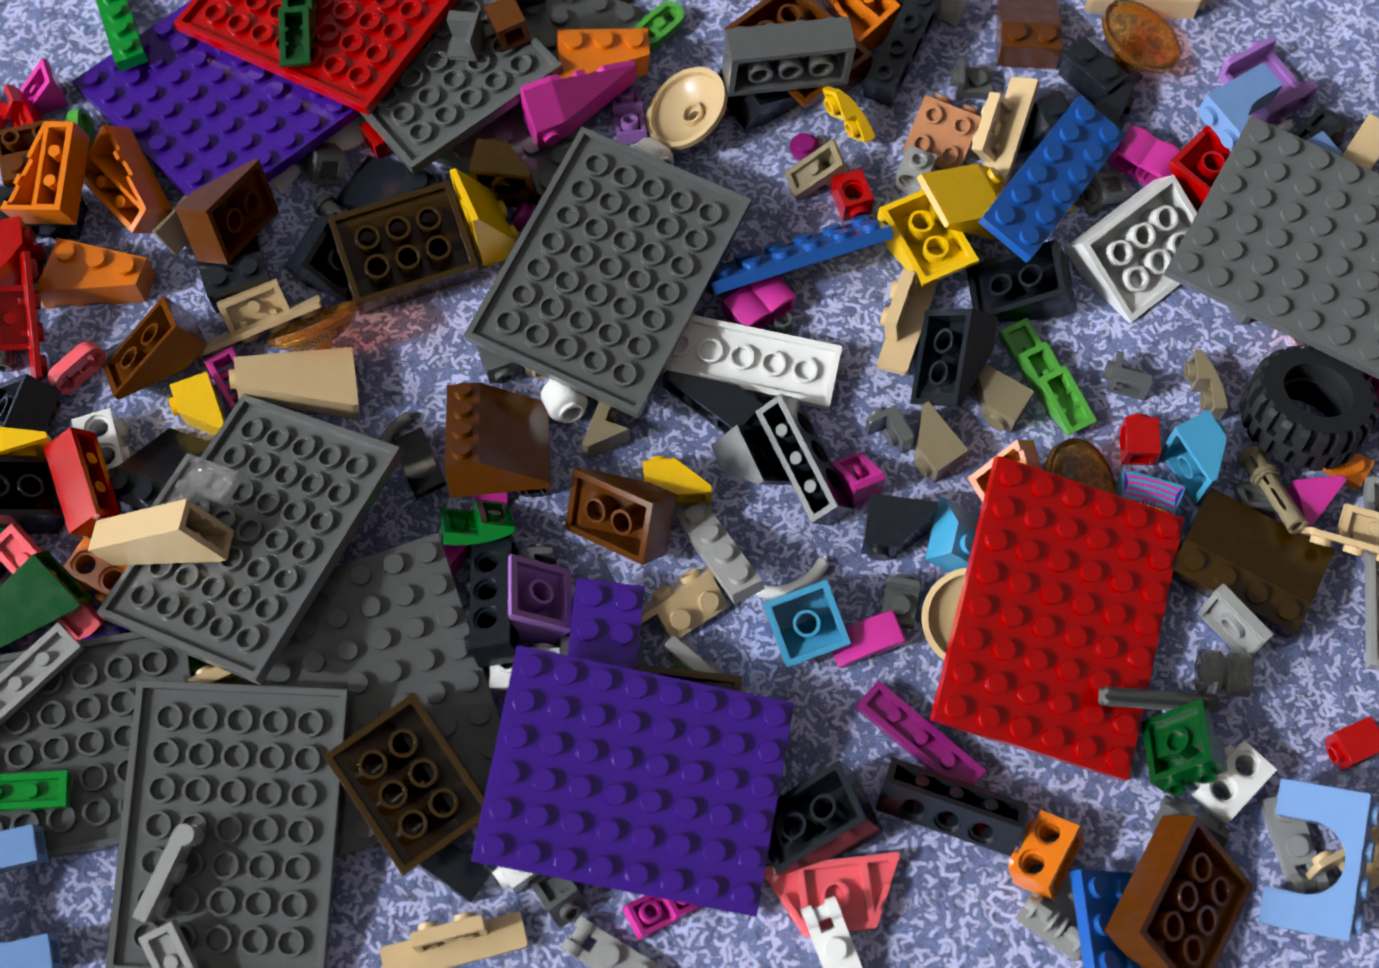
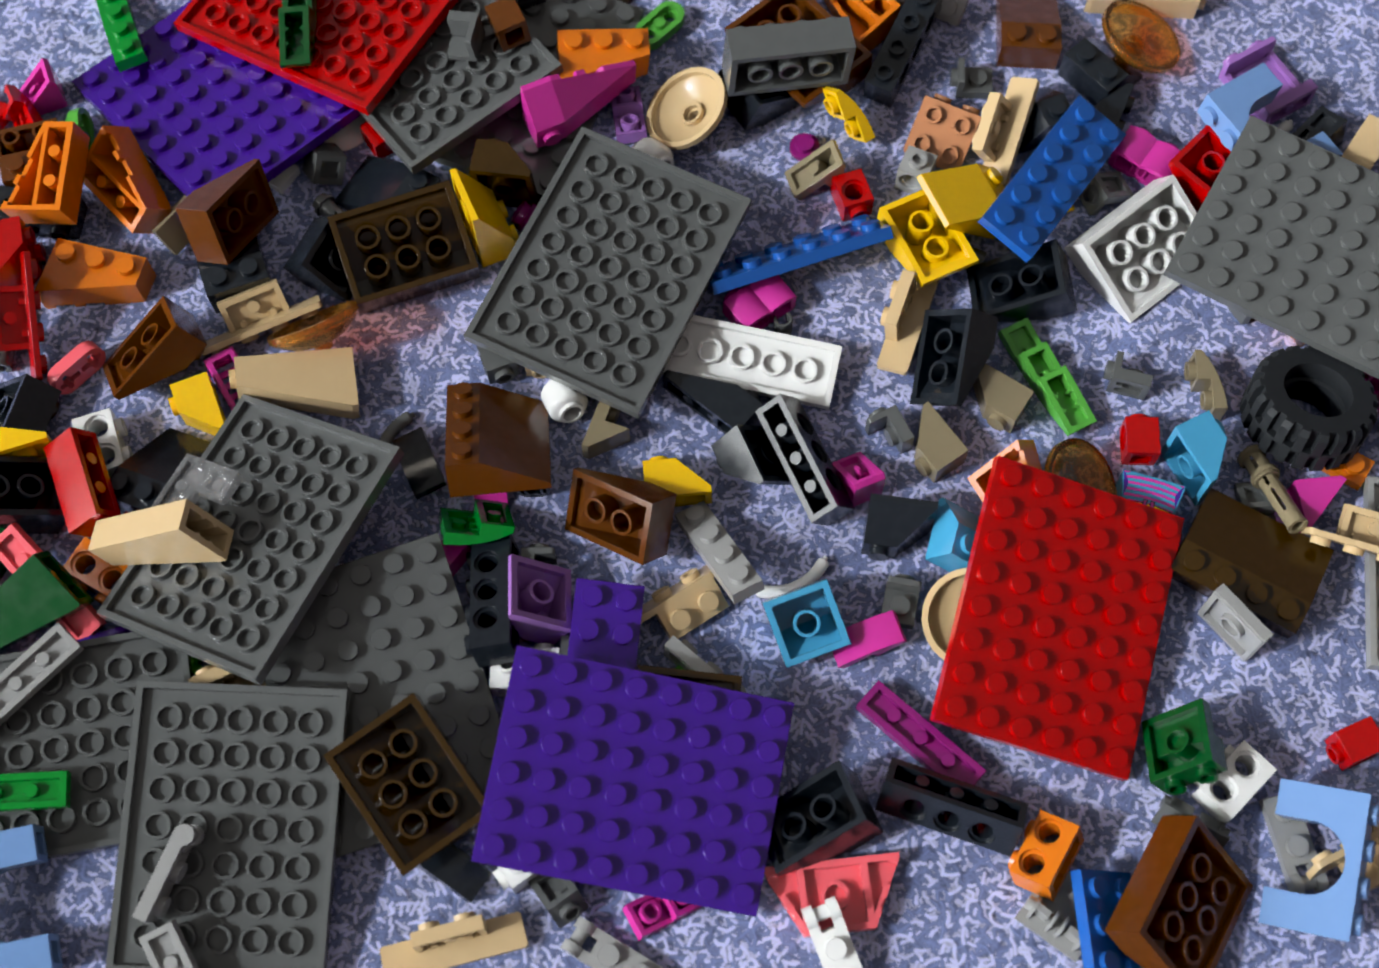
(1152, 698): dark grey axle -> none
(1229, 673): clear smoke wheel -> none

